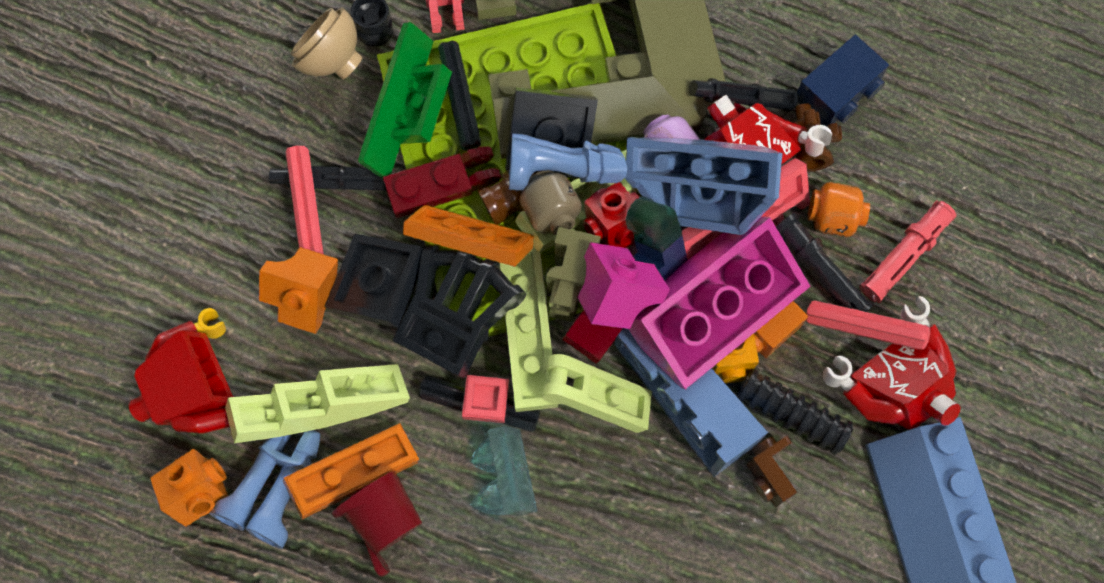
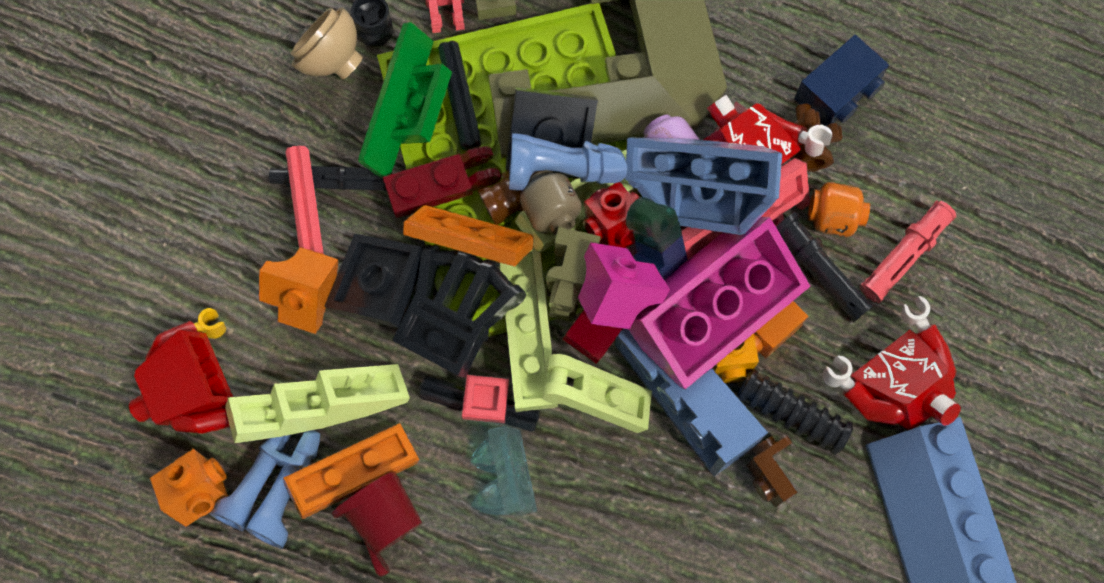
(744, 94): black piece -> none
(868, 325): coral axle -> none

